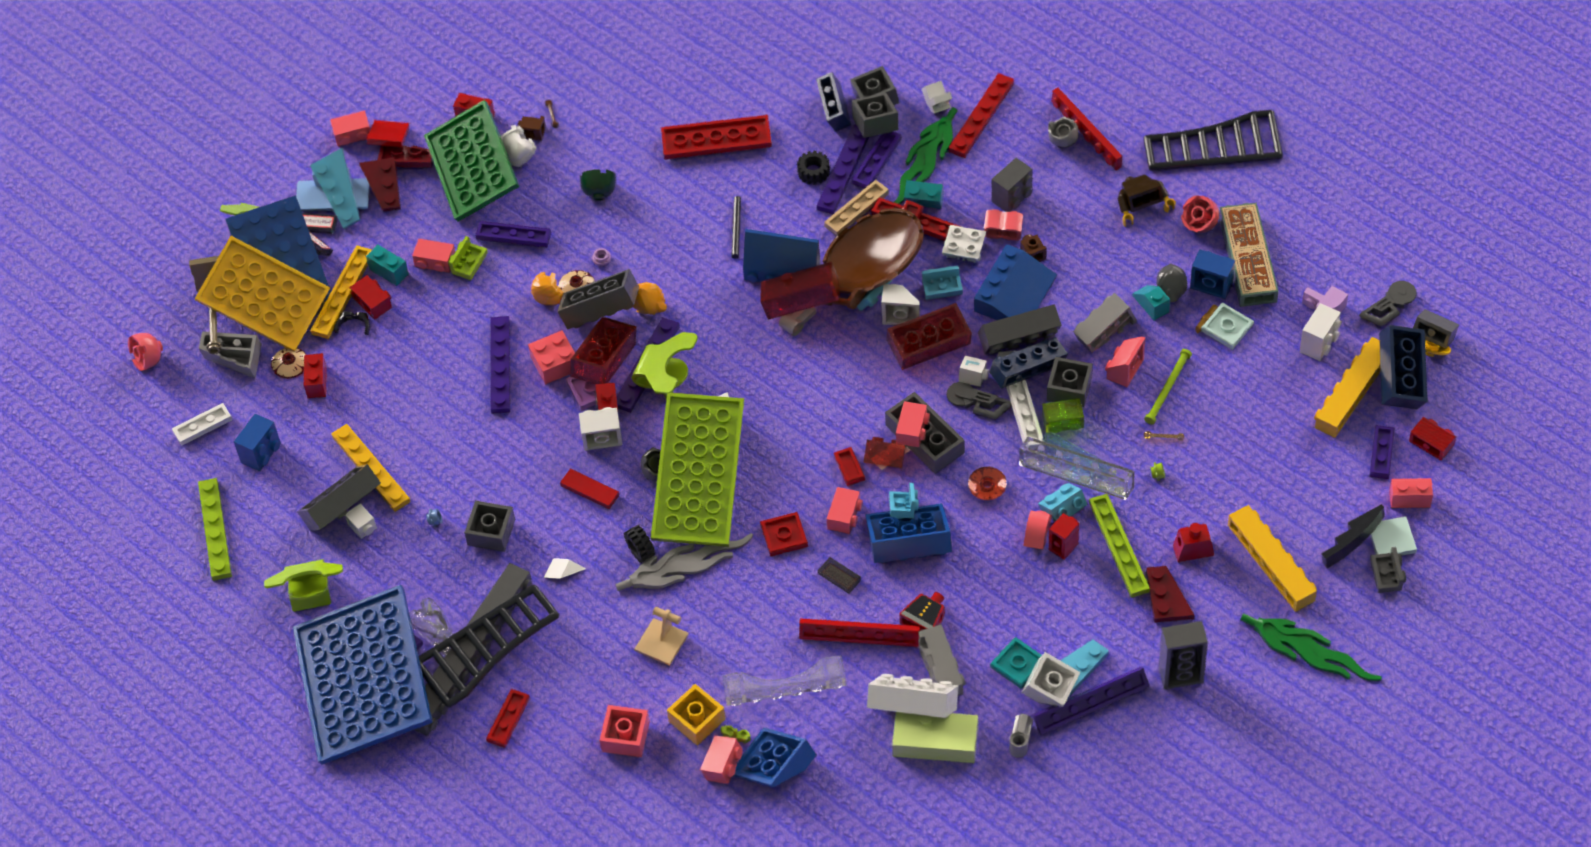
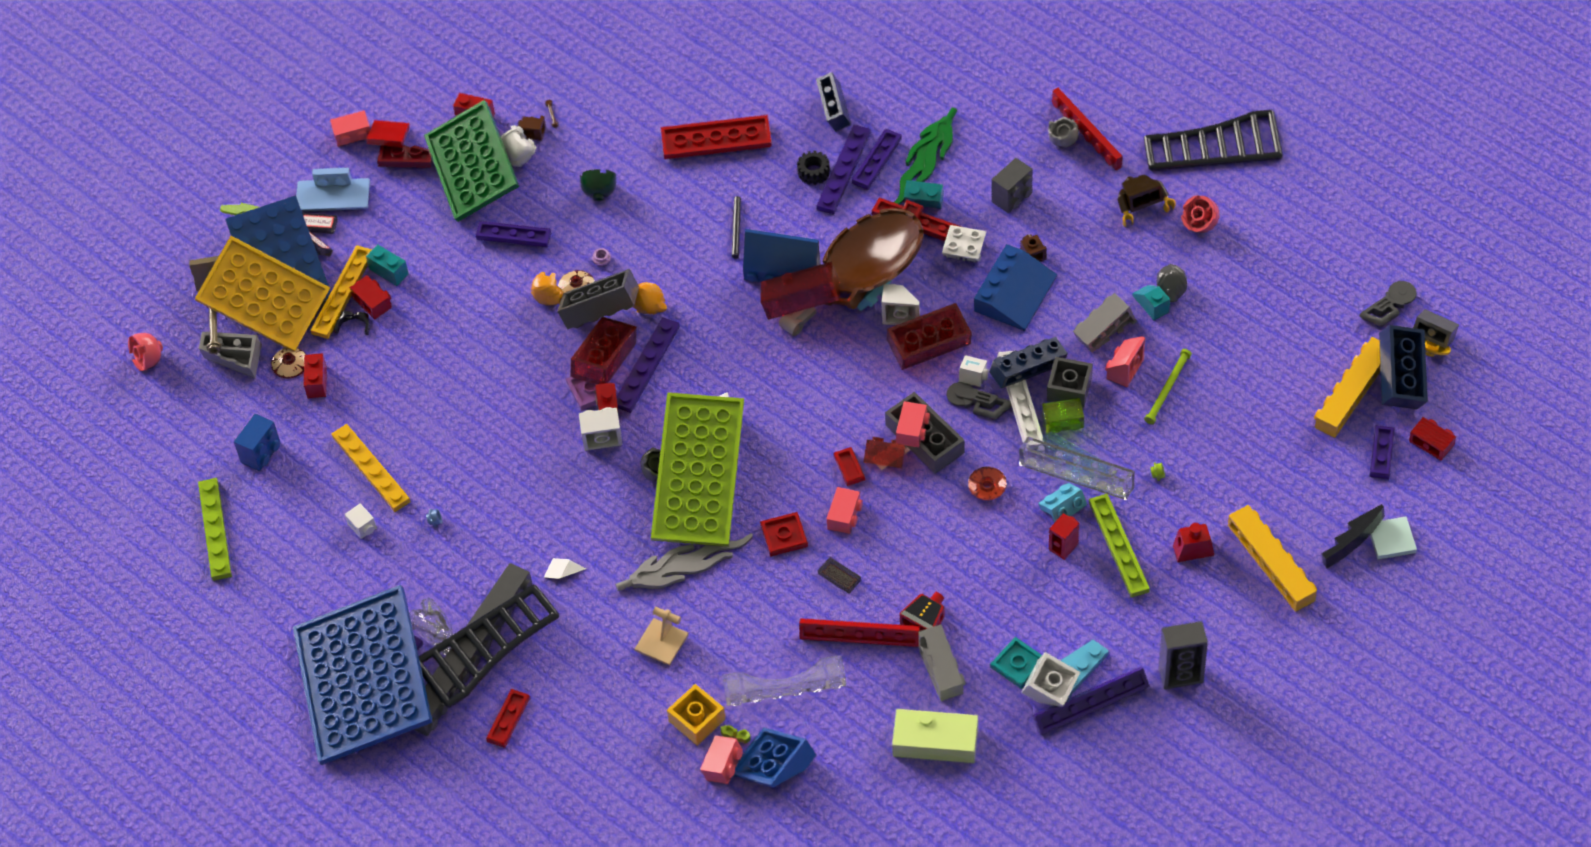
(202, 424): white plate -> none
(306, 583): lime piece -> none
(336, 184): medium azure wing -> none
(339, 497): dark grey brick -> none
(383, 181): dark red wing -> none
(433, 255): coral brick -> none
(467, 259): lime bracket -> none
(489, 526): dark grey brick -> none
(500, 364): dark purple plate -> none
(552, 356): coral brick -> none
(589, 488): red tile -> none
(624, 731): coral brick -> none
(639, 543): black tyre -> none
(658, 368): lime piece -> none
(856, 207): tan plate -> none
(874, 83): dark grey brick -> none
(875, 115): dark grey brick -> none
(903, 503): medium azure bracket -> none
(909, 537): blue slope -> none
(912, 696): white brick -> none
(936, 97): white brick -> none
(941, 282): medium azure bracket -> none
(981, 115): red plate -> none
(1003, 224): coral brick -> none
(1019, 329): dark grey brick -> none
(1020, 735): light grey piece -> none
(1037, 529): coral brick -> none
(1148, 434): hinge -> none
(1166, 597): dark red wing -> none
(1205, 317): pearl gold piece -> none
(1212, 274): blue brick -> none
(1227, 326): light aqua tile -> none
(1248, 247): brick -> none
(1281, 631): green piece -> none
(1320, 332): white brick -> none
(1333, 298): lavender brick -> none
(1388, 571): dark grey bracket -> none
(1411, 493): coral brick -> none

